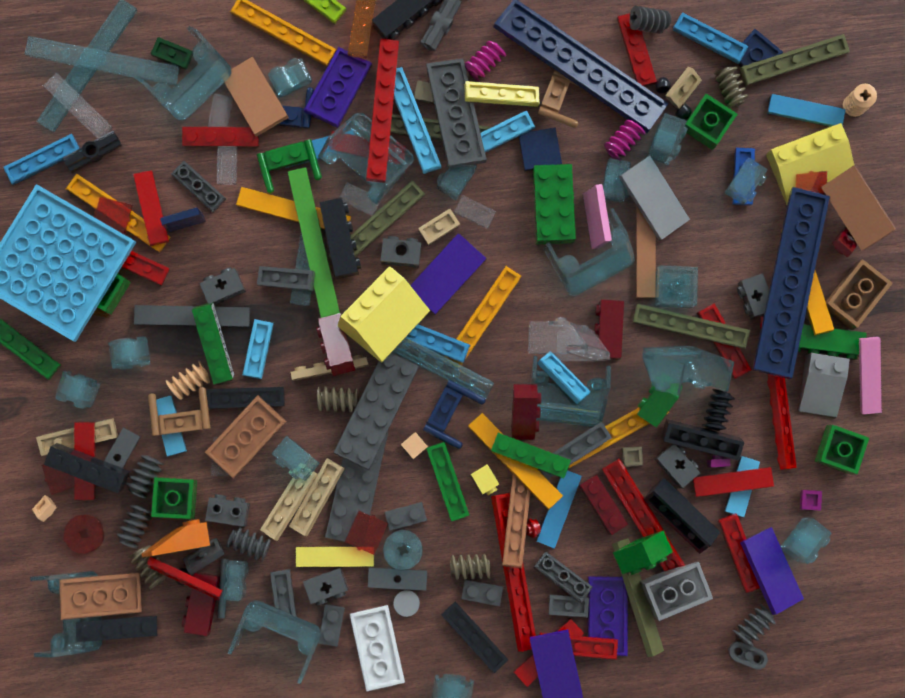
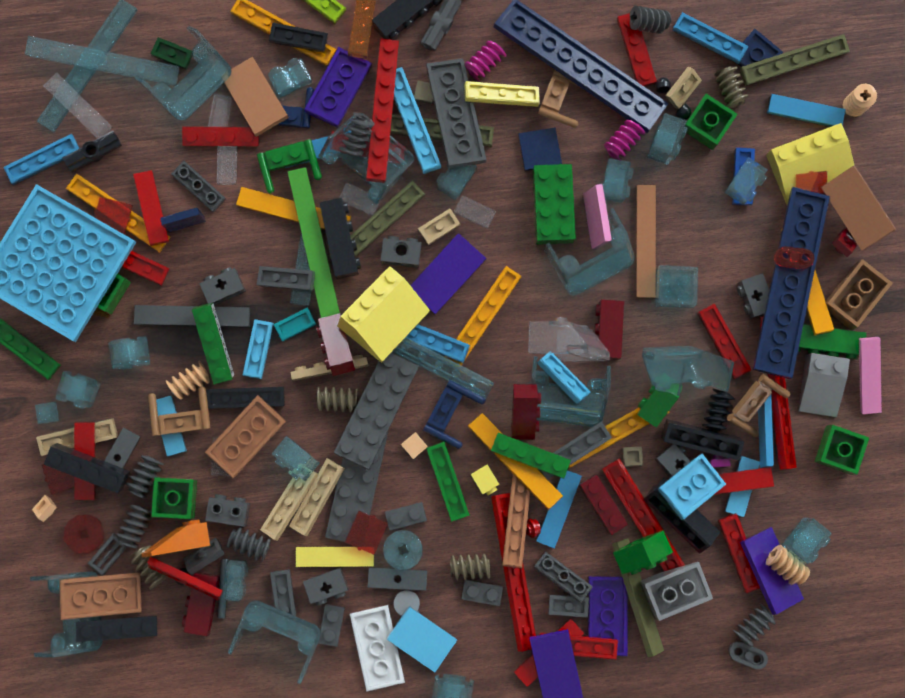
(47, 412): none -> clear light blue plate
(97, 567): none -> dark grey tile
(295, 324): none -> teal tile
(298, 37): none -> black tile
(358, 135): none -> dark grey piece
(422, 639): none -> medium azure tile
(474, 637): black plate -> none
(507, 131): medium azure tile -> none
(654, 198): light grey tile -> none
(691, 326): olive tile -> none
(691, 486): none -> medium azure tile
(753, 401): none -> medium nougat plate
(766, 434): none -> dark azure tile
(787, 565): none -> light nougat piece
(794, 257): none -> clear red plate
(810, 500): magenta plate -> none

